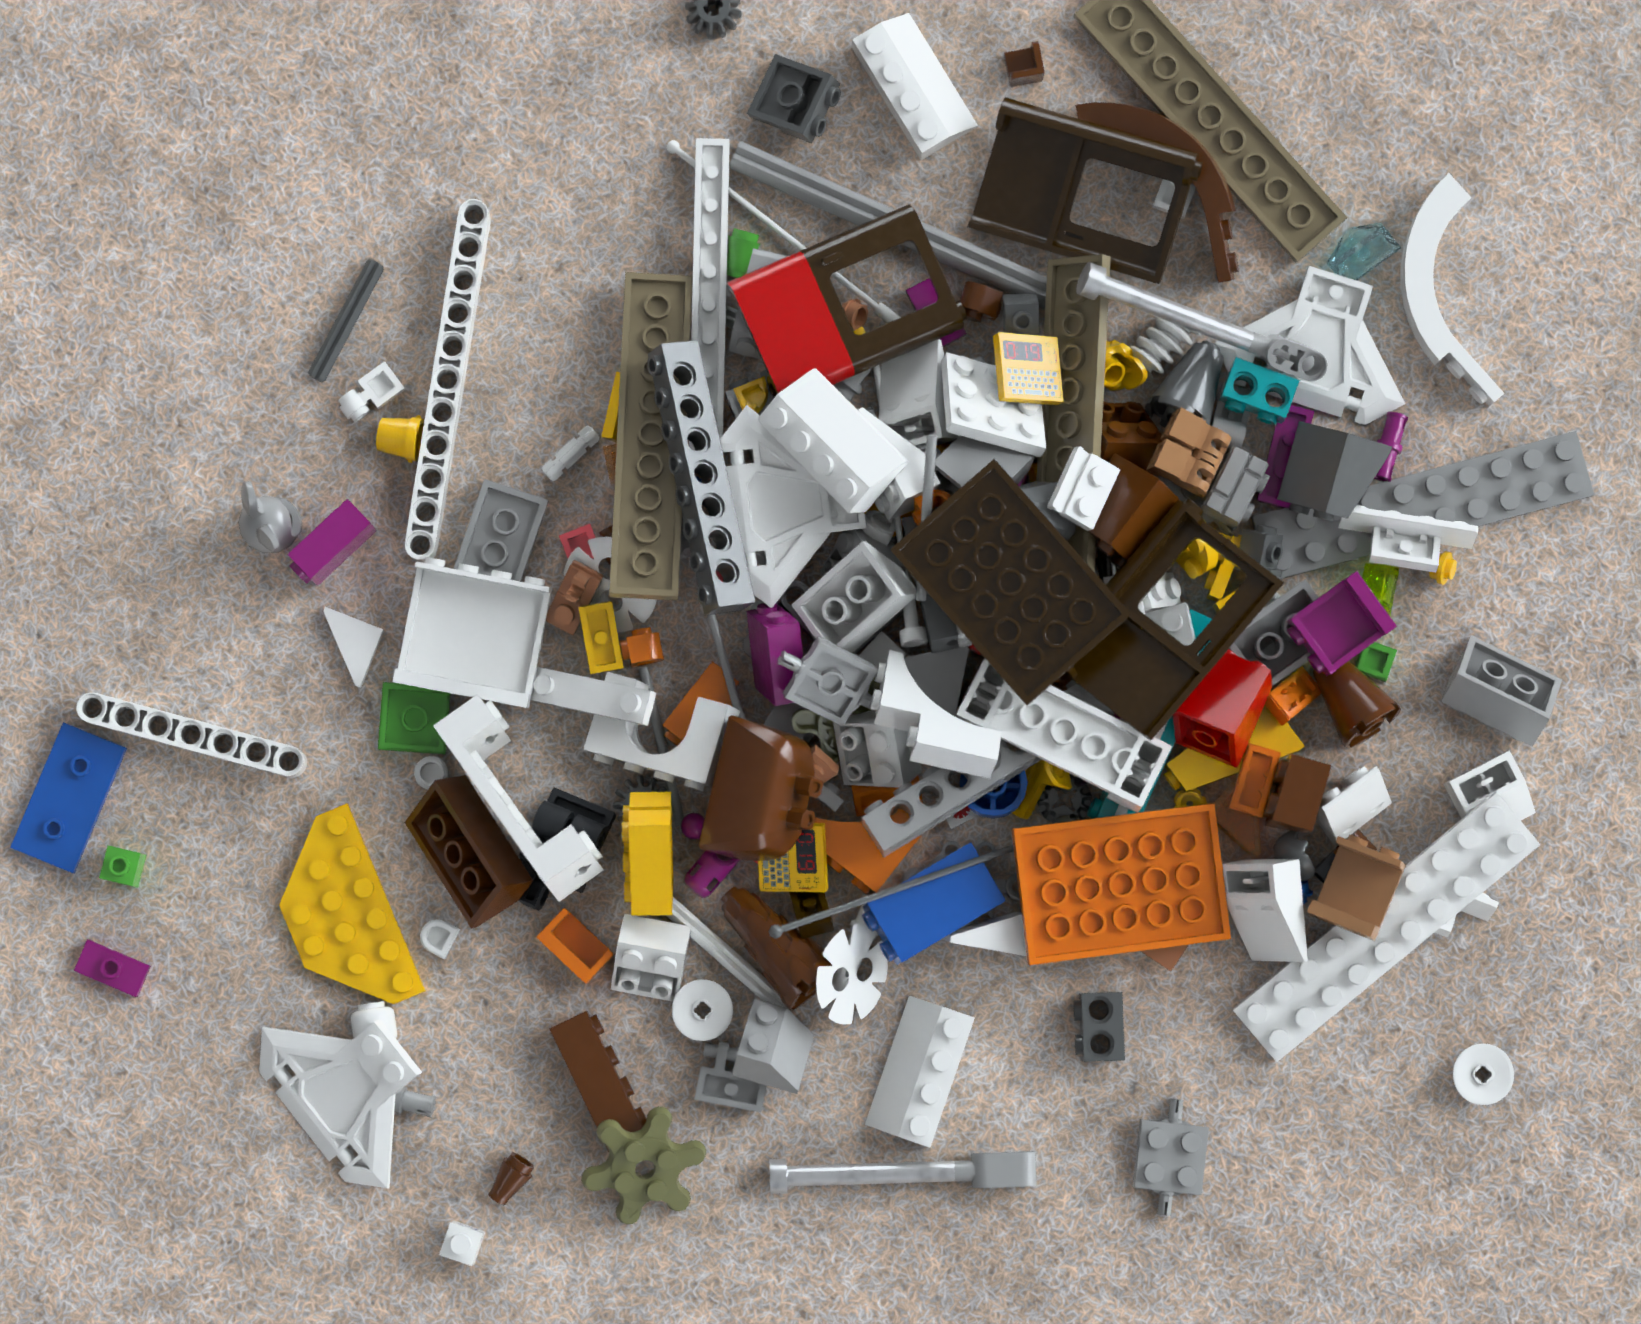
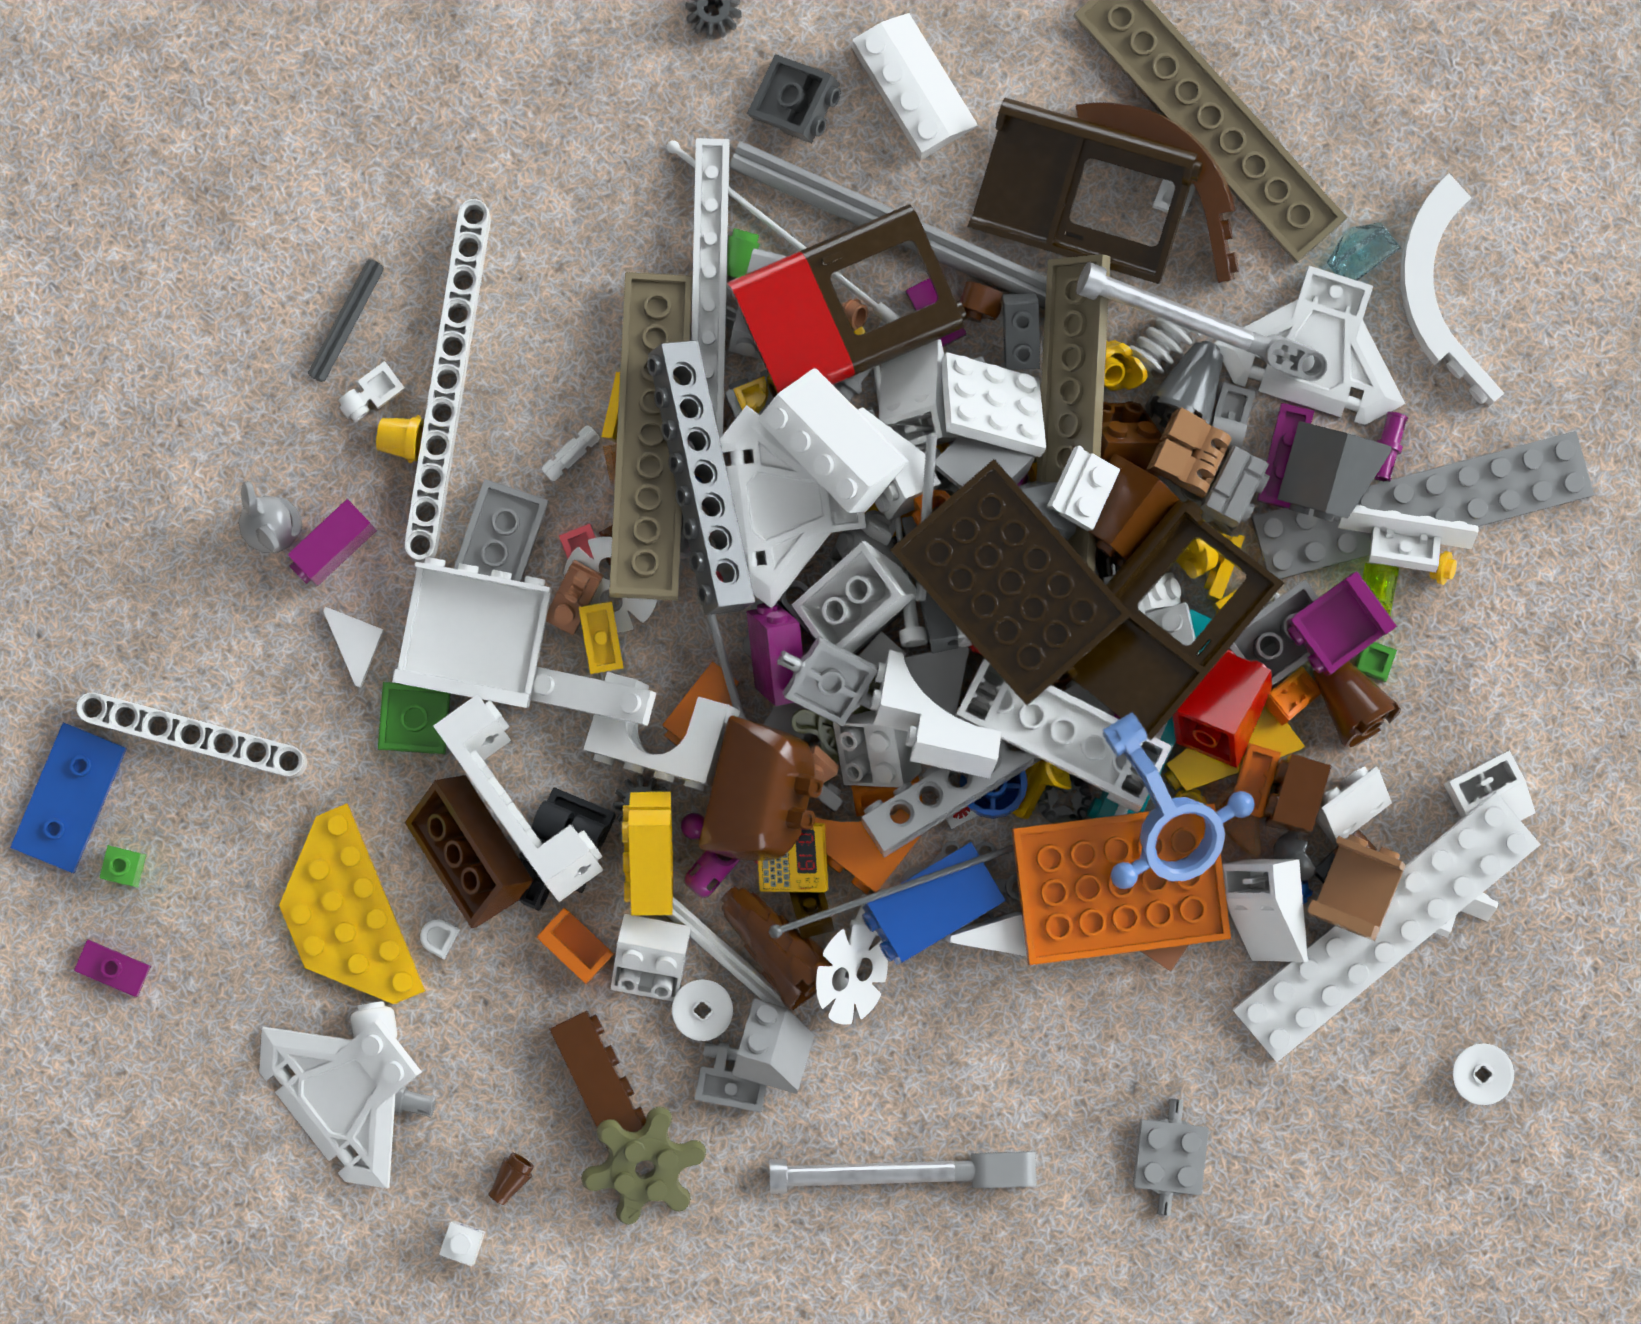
(429, 770): white plate -> none
(642, 647): orange plate -> none
(662, 747): light grey axle -> none
(919, 1071): white slope -> none
(1024, 65): reddish brown panel -> none
(1028, 368): yellow tile -> none
(1110, 1026): dark grey brick -> none
(1125, 738): none -> medium blue piece
(1261, 382): teal brick -> none
(1263, 547): dark grey brick -> none
(1502, 691): light grey slope -> none

